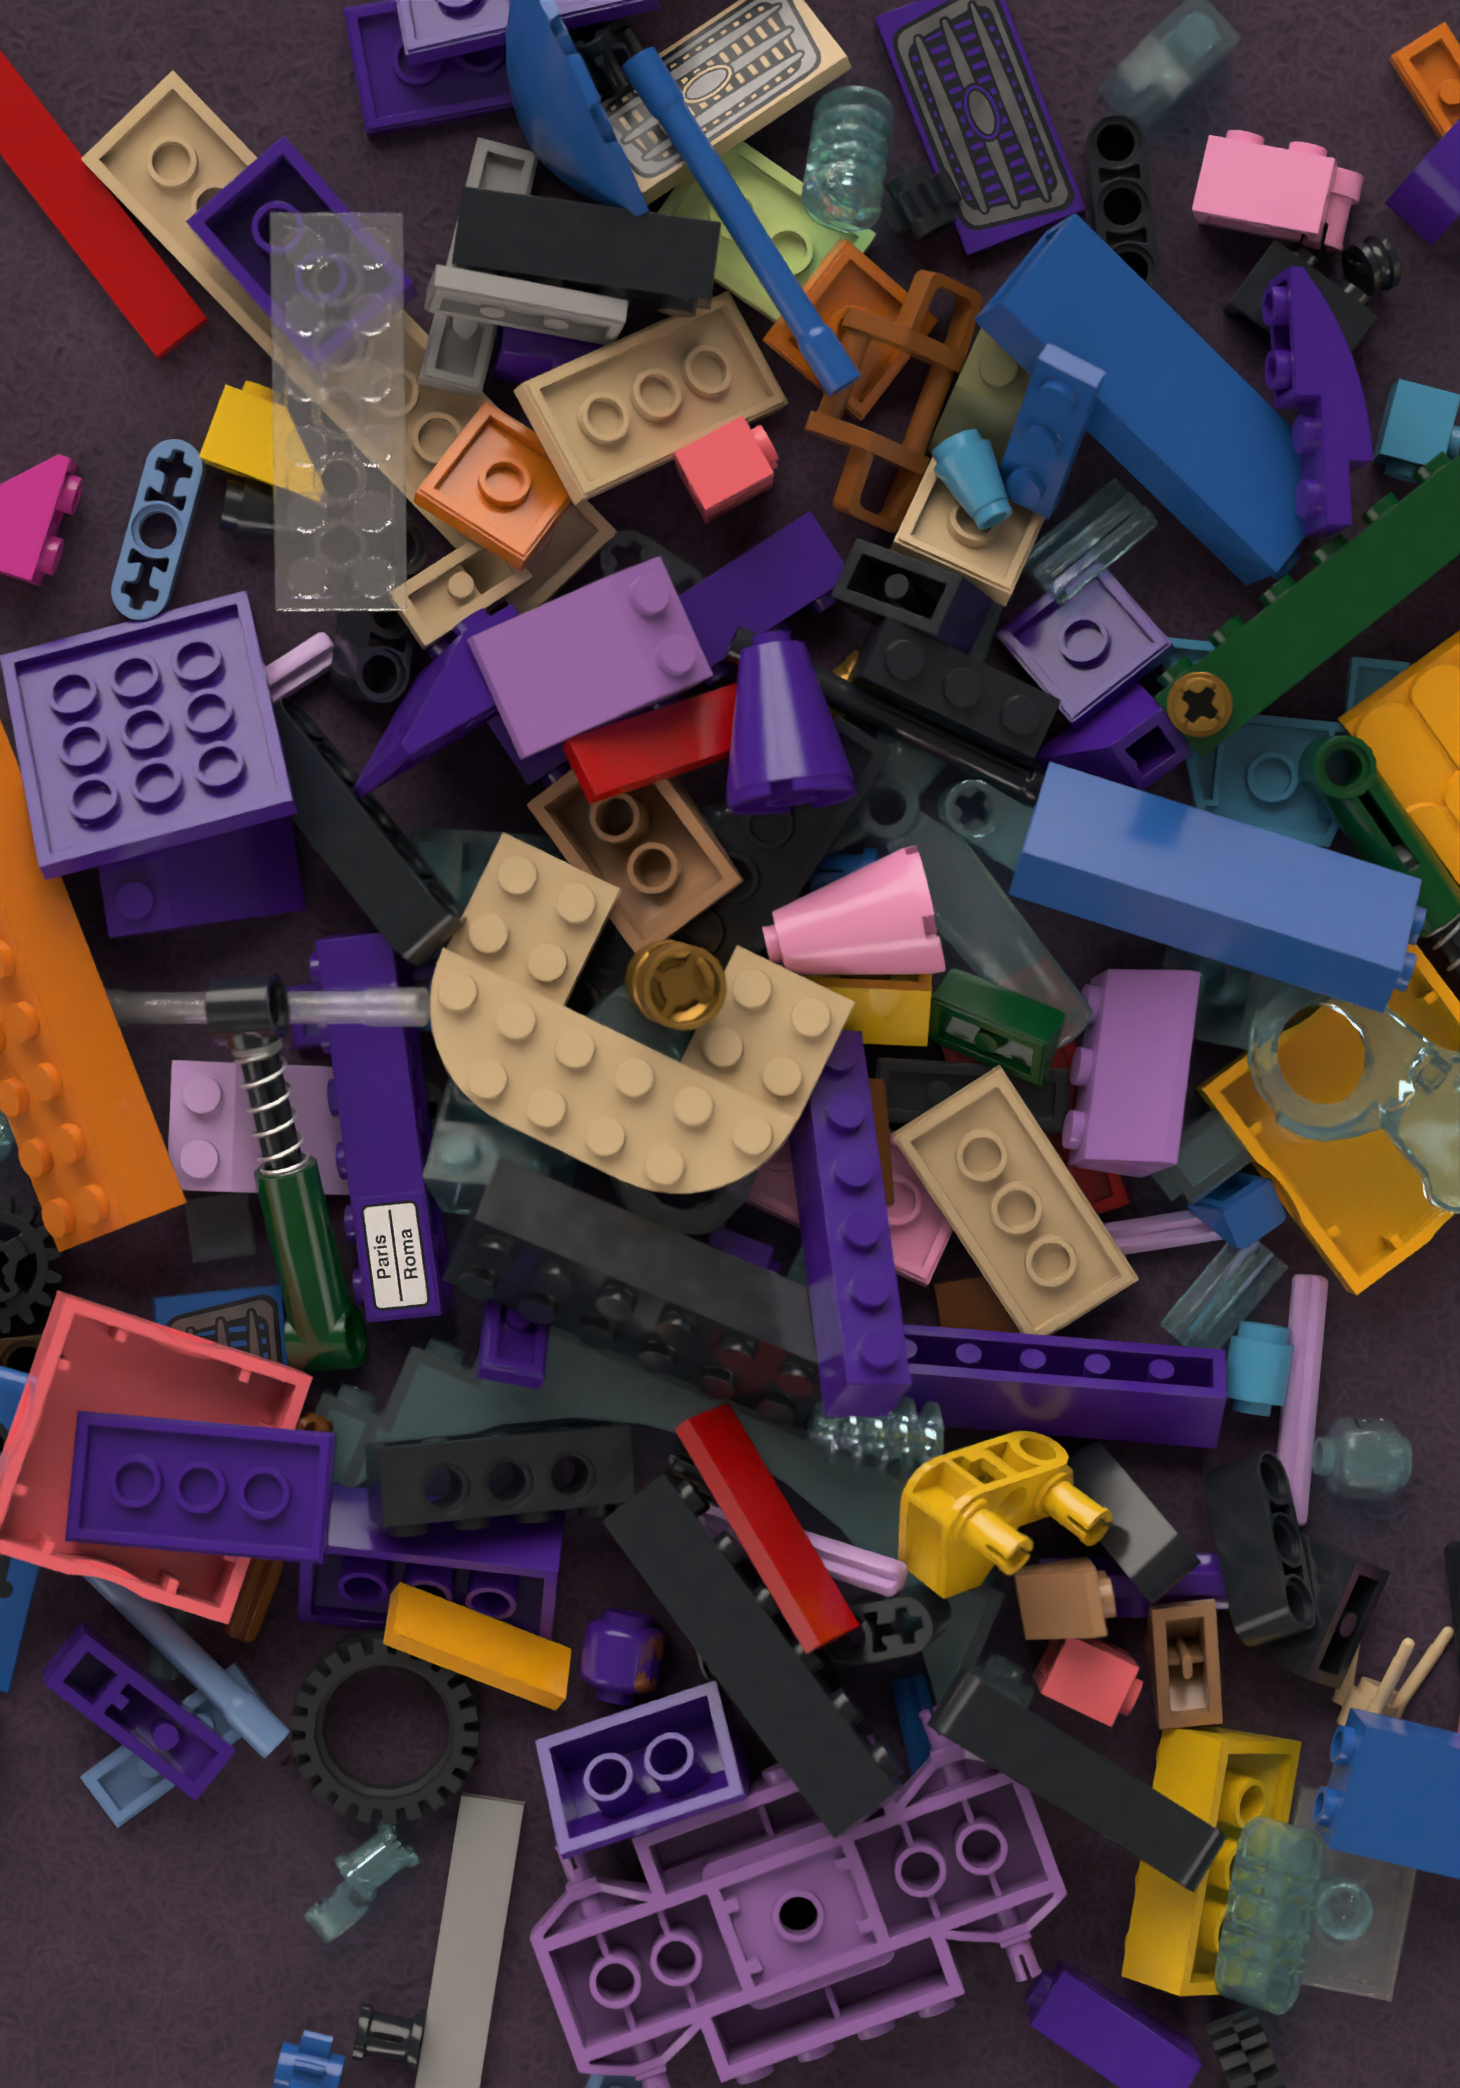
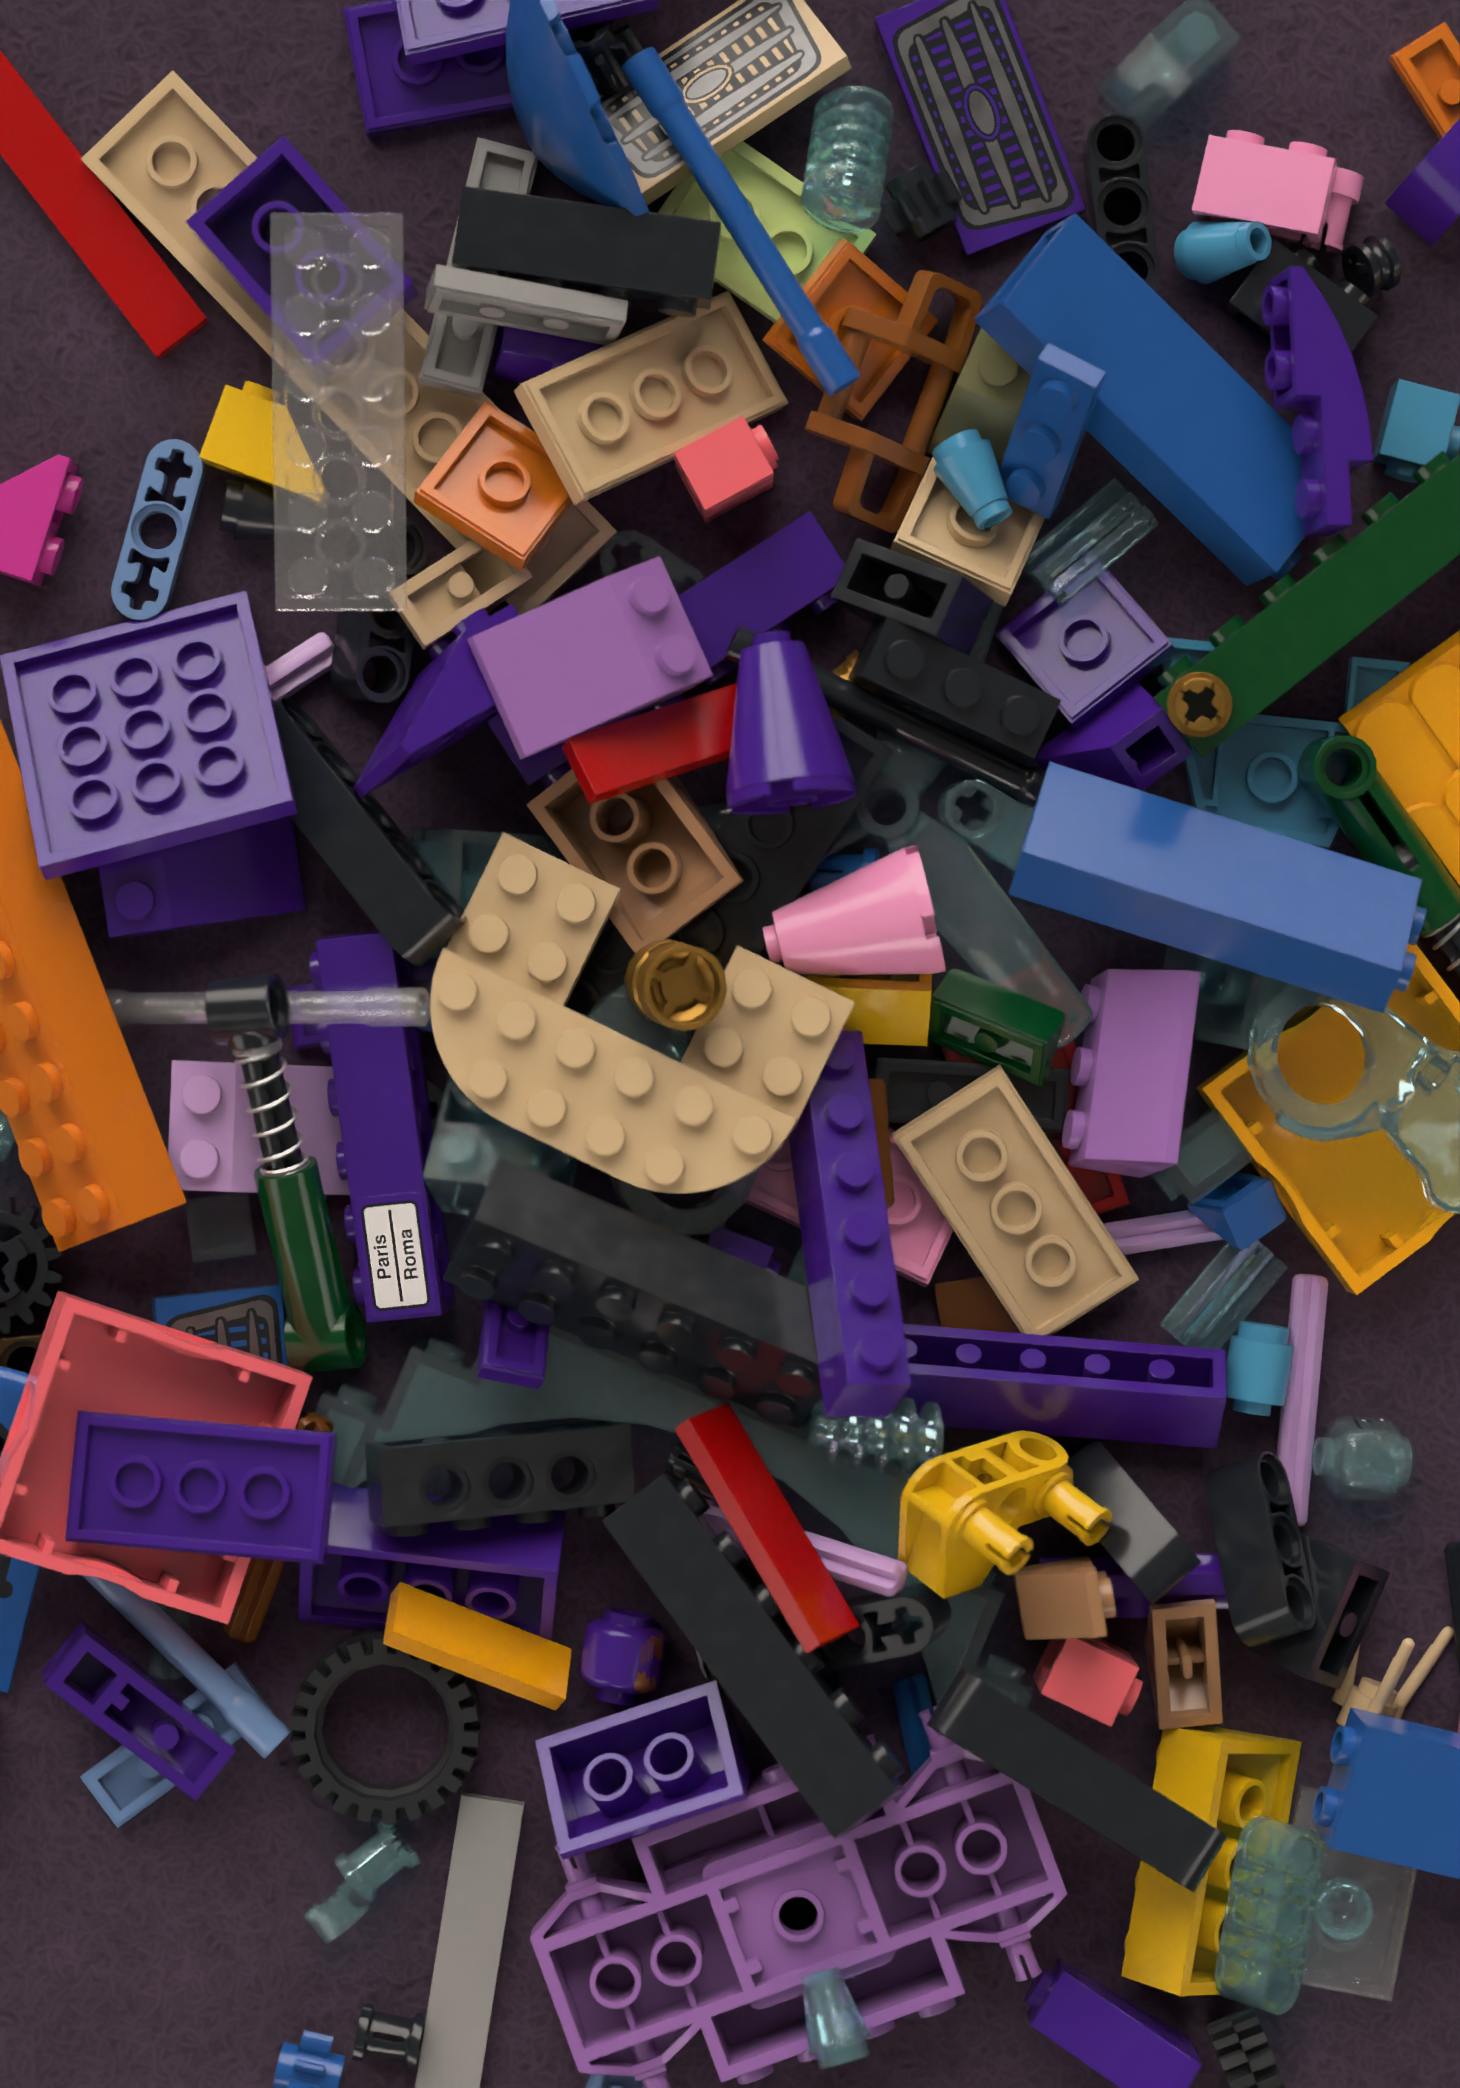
(833, 2020): none -> clear light blue cone
(1220, 248): none -> dark azure cone

